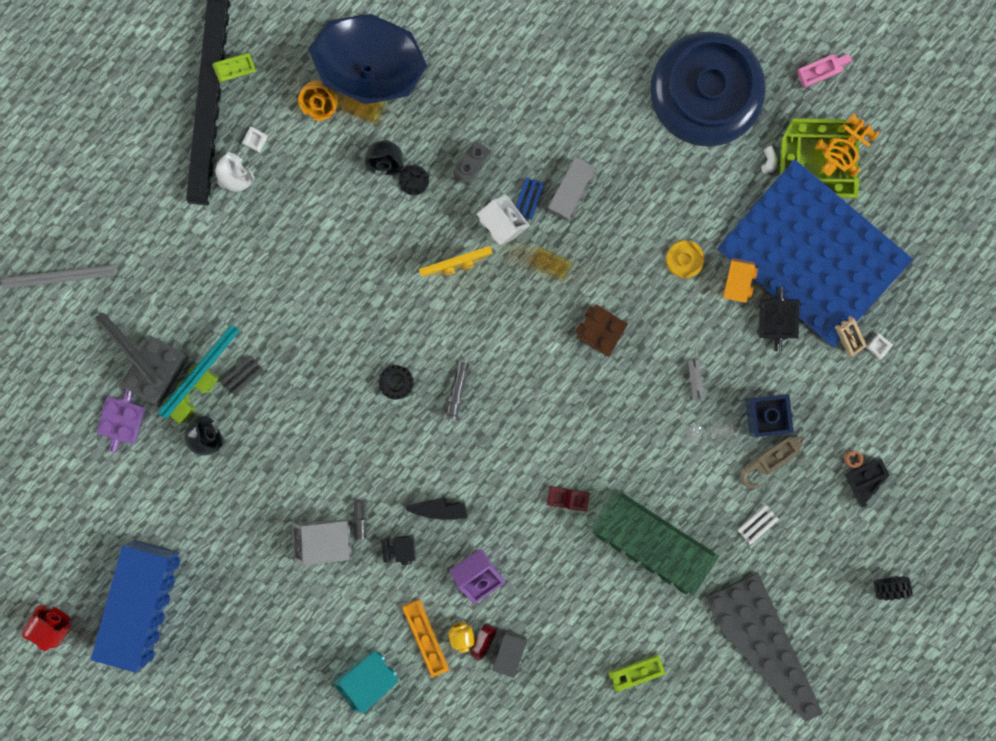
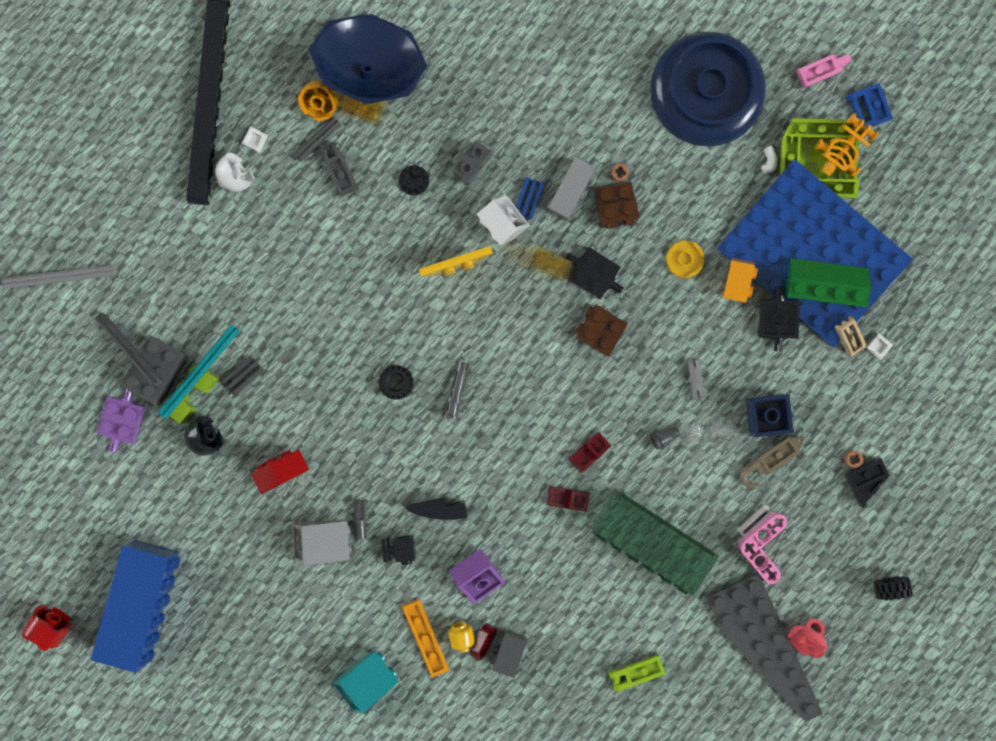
(234, 67): lime plate -> none
(276, 472): none -> red brick
(318, 138): none -> dark grey axle
(339, 171): none -> dark grey hinge
(384, 157): black cylinder -> none
(589, 452): none -> dark red slope
(594, 273): none -> black plate
(616, 205): none -> reddish brown plate
(624, 169): none -> nougat bush
(664, 437): none -> dark grey cone
(756, 545): none -> bright pink beam
(807, 640): none -> coral tile
(828, 282): none -> green slope
(874, 103): none -> blue plate

